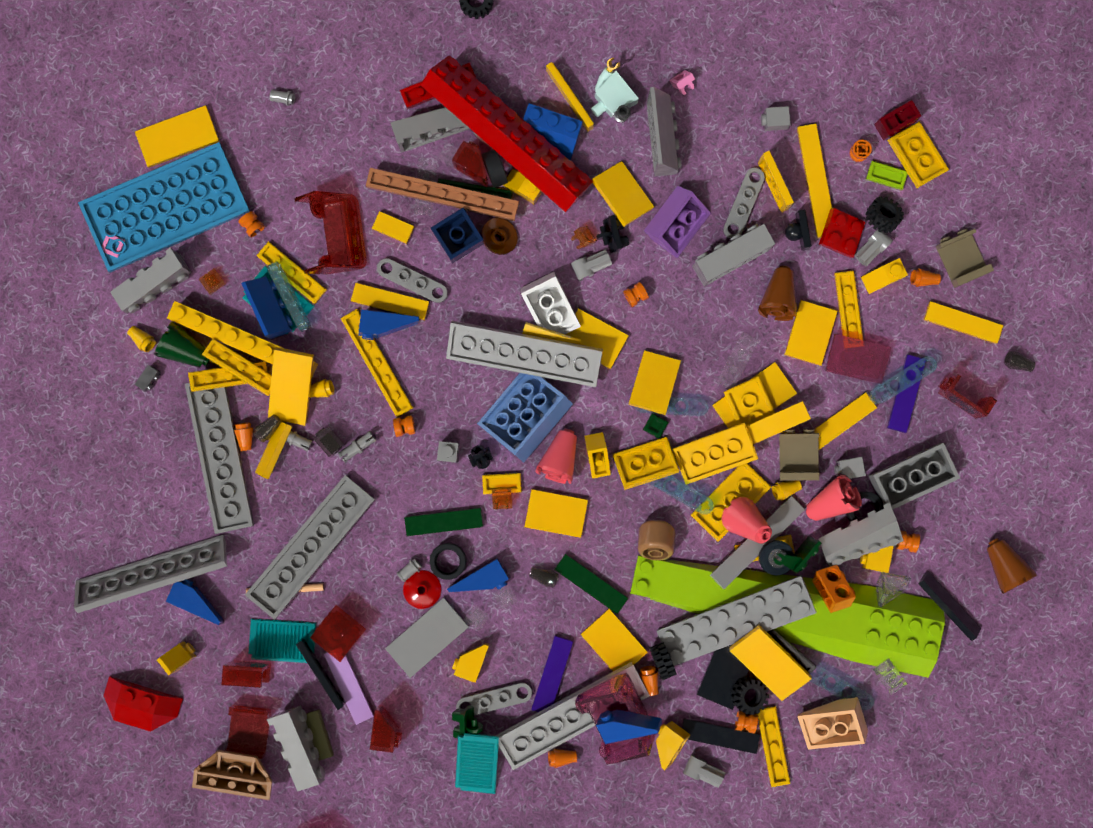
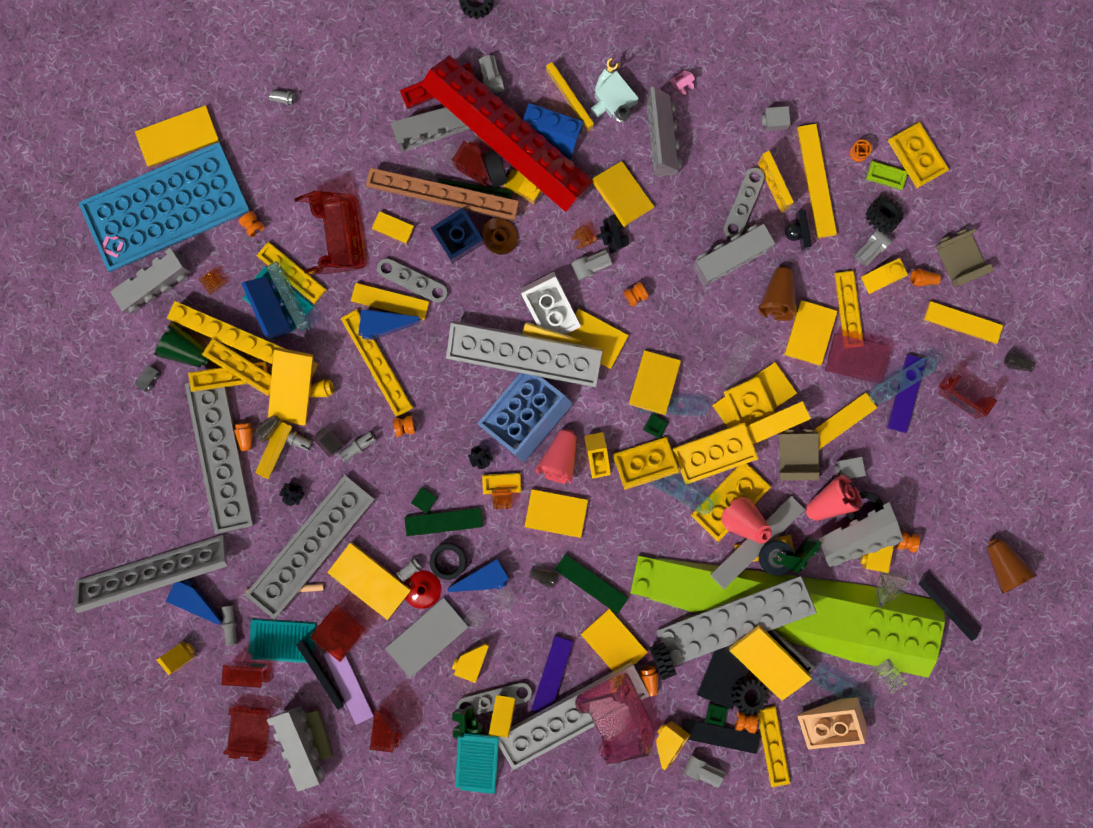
(140, 705): red wedge -> none
(143, 340): yellow cone -> none
(229, 625): none -> light grey pin
(234, 775): medium nougat wedge -> none
(291, 494): none -> black gear
(369, 580): none -> yellow tile
(424, 500): none -> dark green tile
(448, 452): light grey brick -> none
(490, 73): none -> light grey piece
(502, 716): none -> yellow tile
(561, 757): orange cone -> none
(625, 725): blue slope -> none
(656, 540): medium nougat head -> none
(677, 221): medium lavender slope -> none
(716, 714): none -> dark green tile
(783, 490): yellow cone -> none
(830, 589): orange brick -> none
(842, 232): red plate -> none
(897, 120): dark red brick -> none
(914, 476): light grey brick -> none

